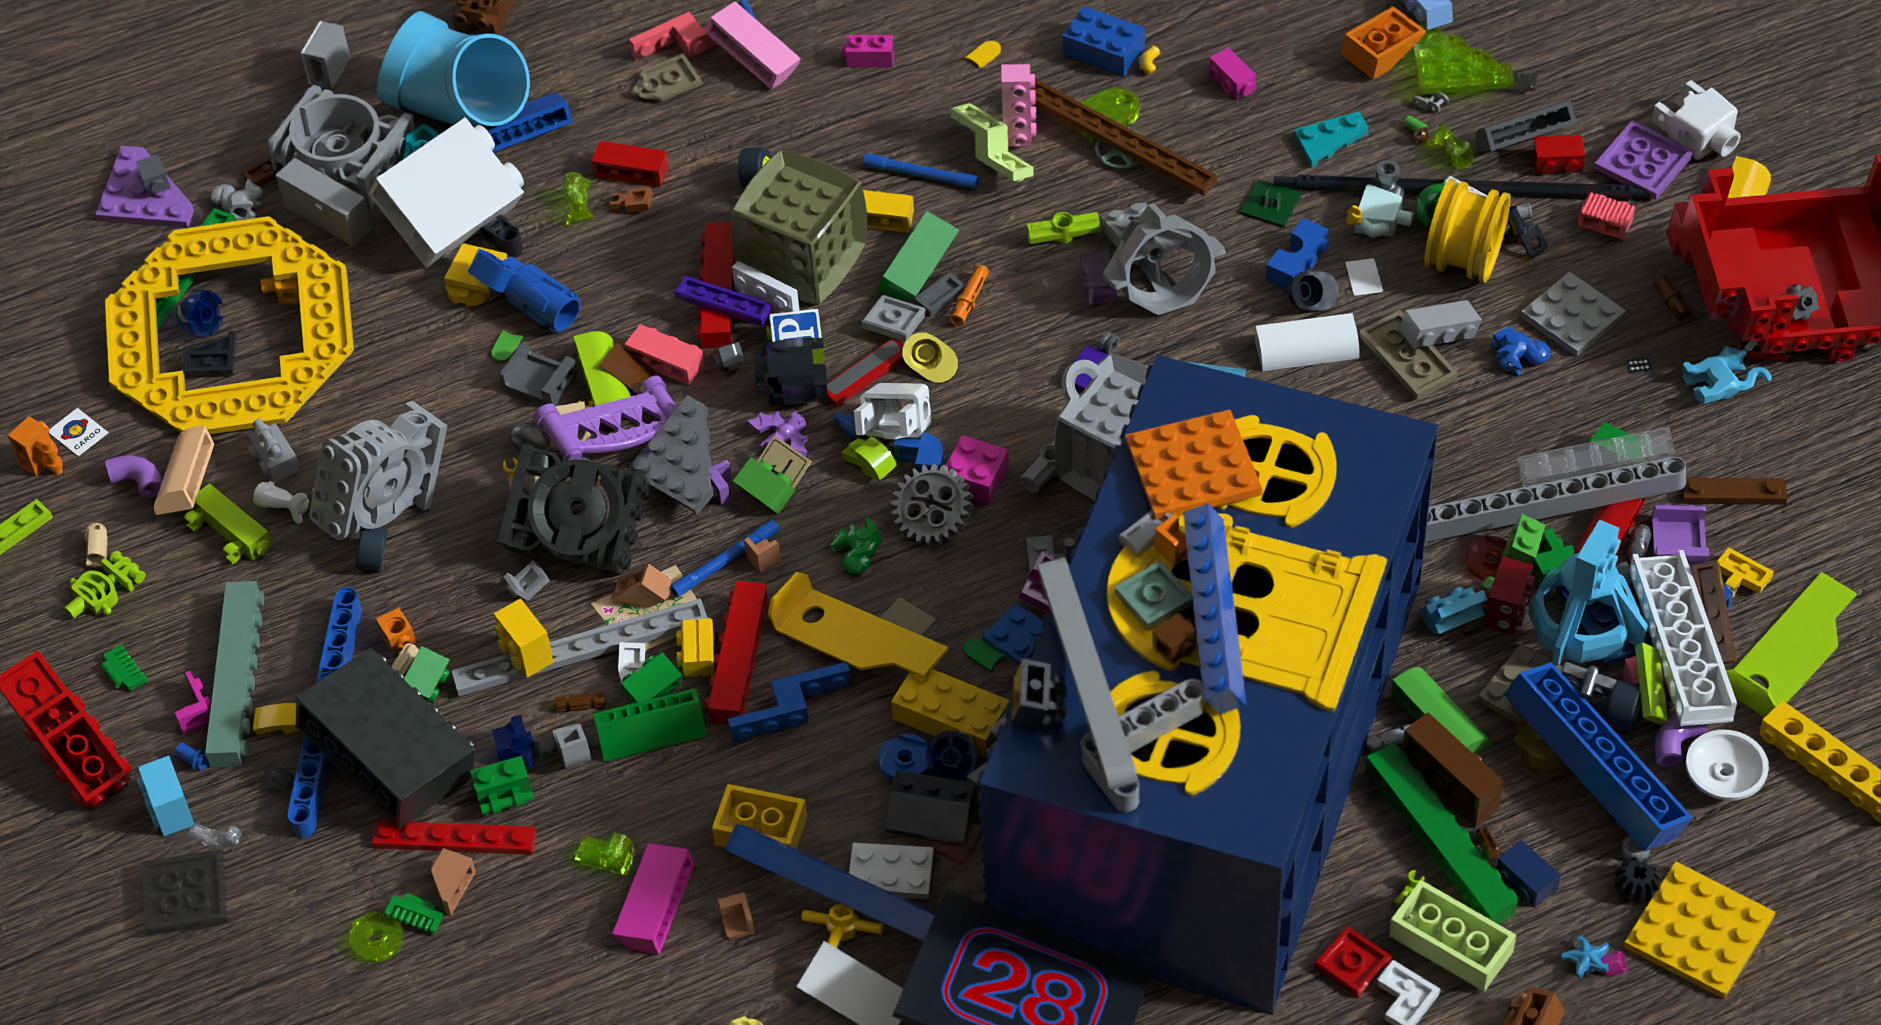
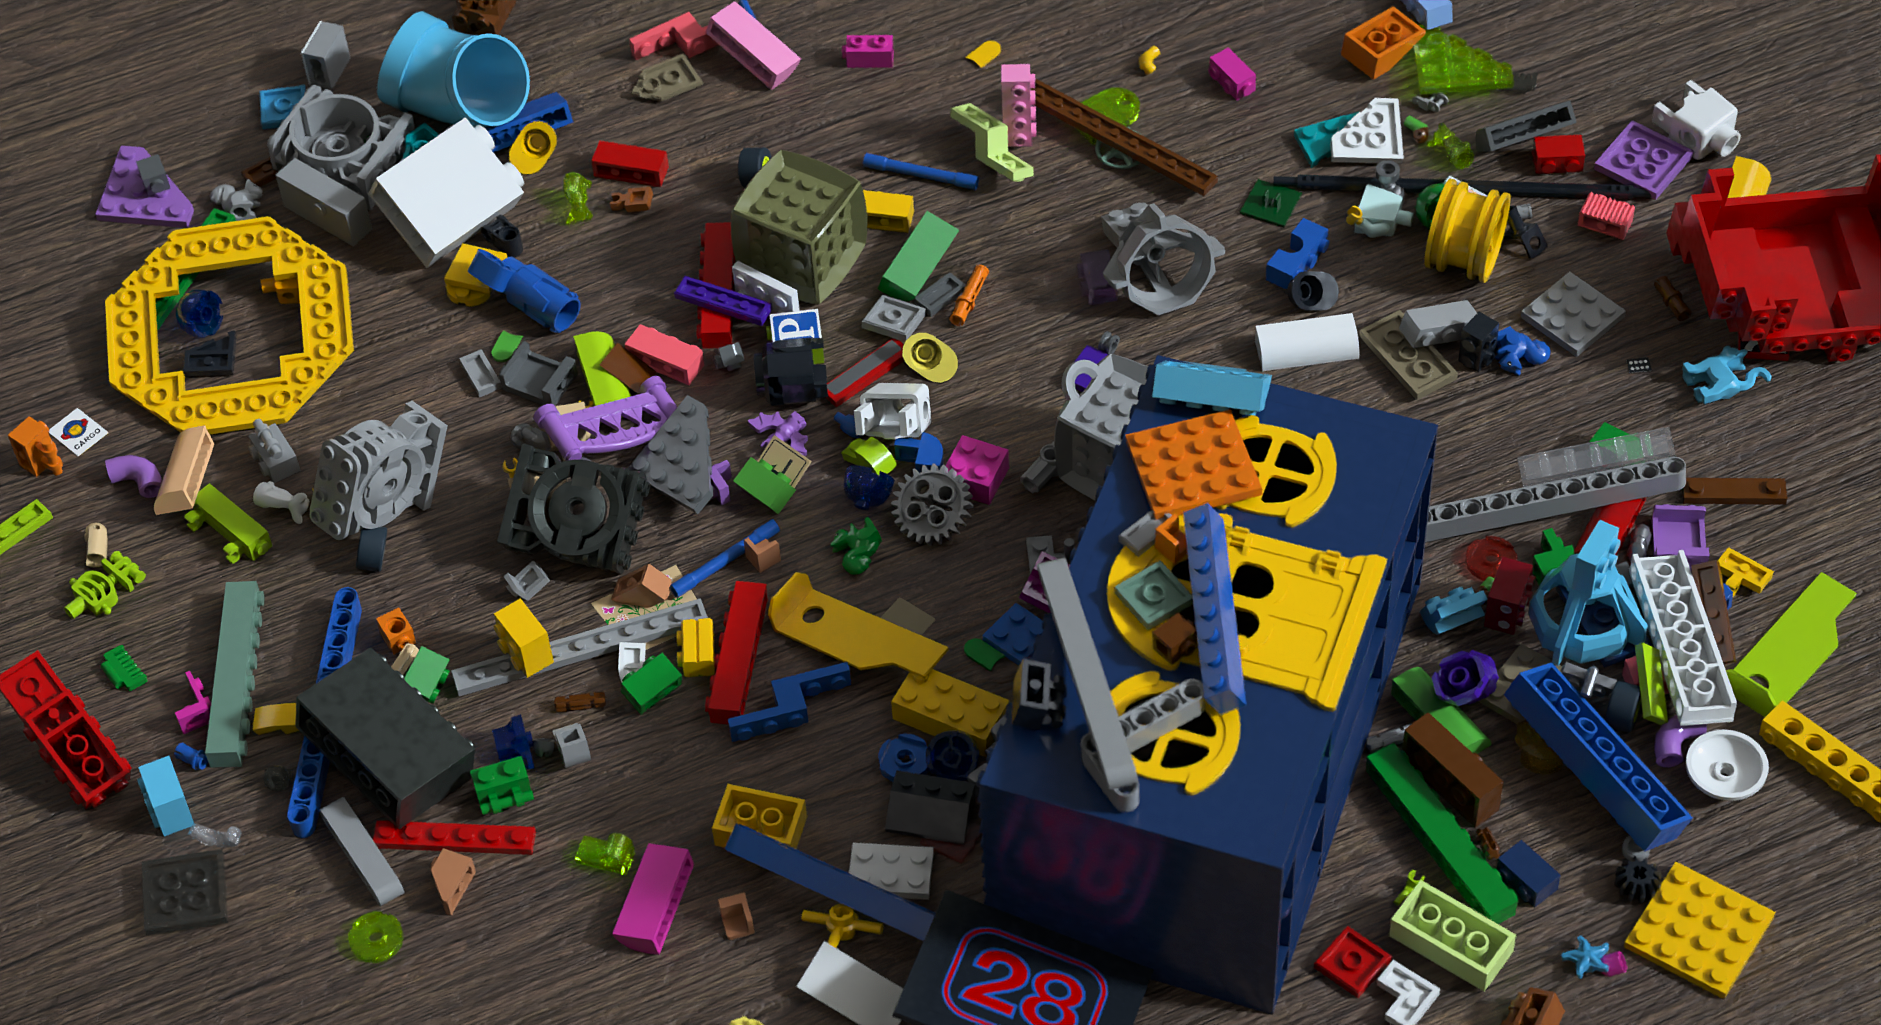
(278, 104): none -> dark azure tile
(361, 851): none -> light grey beam
(415, 907): green piece -> none
(480, 373): none -> light grey tile
(533, 147): none -> yellow piece
(650, 725): green brick -> none
(867, 488): none -> clear blue cylinder
(1063, 228): lime piece -> none
(1103, 41): blue brick -> none
(1211, 386): none -> medium azure slope
(1364, 276): white sticker -> none
(1370, 135): none -> white plate
(1465, 678): none -> dark purple brick
(1478, 342): none -> black brick
(1524, 540): bright green brick -> none
(1806, 303): dark grey brick -> none

